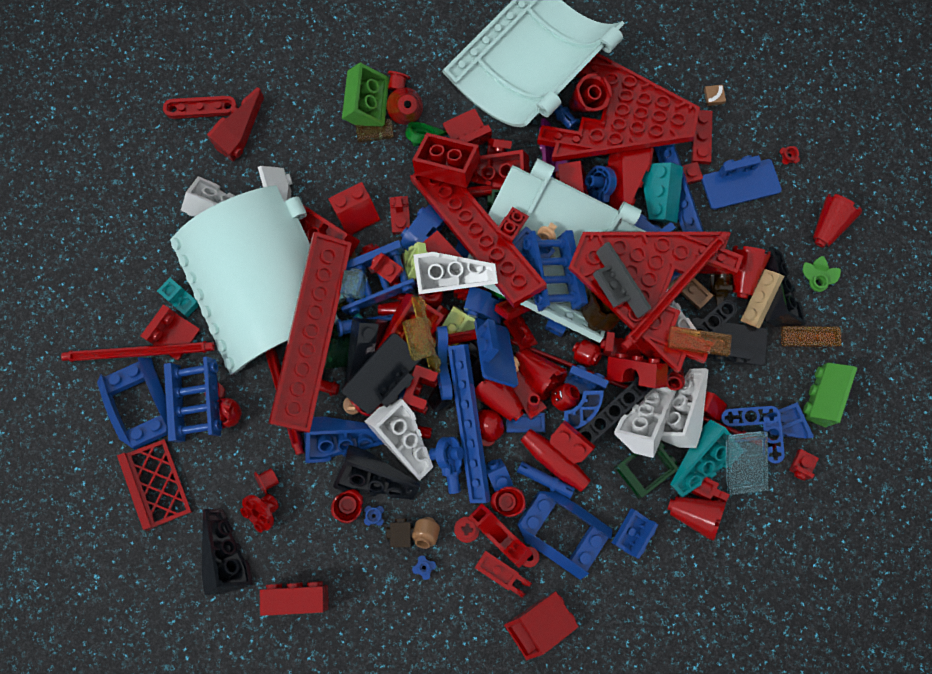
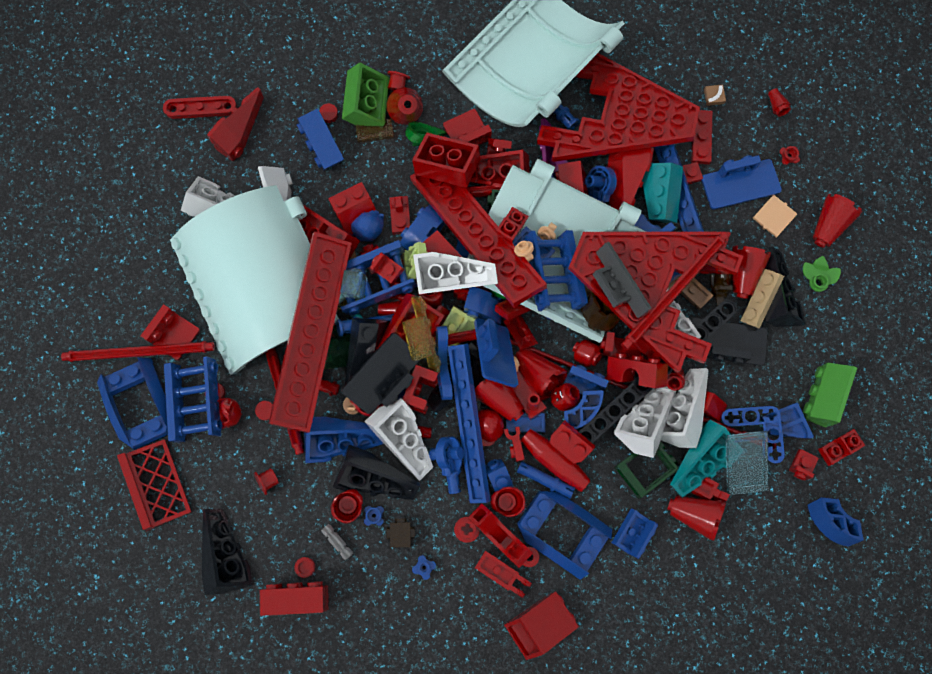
(178, 297): teal slope -> none
(260, 511): red plate -> none
(263, 410): none -> red tile
(305, 567): none -> red tile
(319, 140): none -> blue wedge
(329, 112): none -> red tile
(337, 541): none -> light grey axle
(368, 226): none -> blue hair
(425, 532): medium nougat head -> none
(515, 450): none -> red plate
(524, 249): none -> light nougat plate
(555, 328): blue tile -> none
(590, 94): red cone -> none
(699, 341): clear orange plate -> none
(774, 216): none -> light nougat piece
(779, 103): none -> red cone
(810, 336): clear orange plate -> none
(835, 522): none -> blue brick
(841, 447): none -> red slope

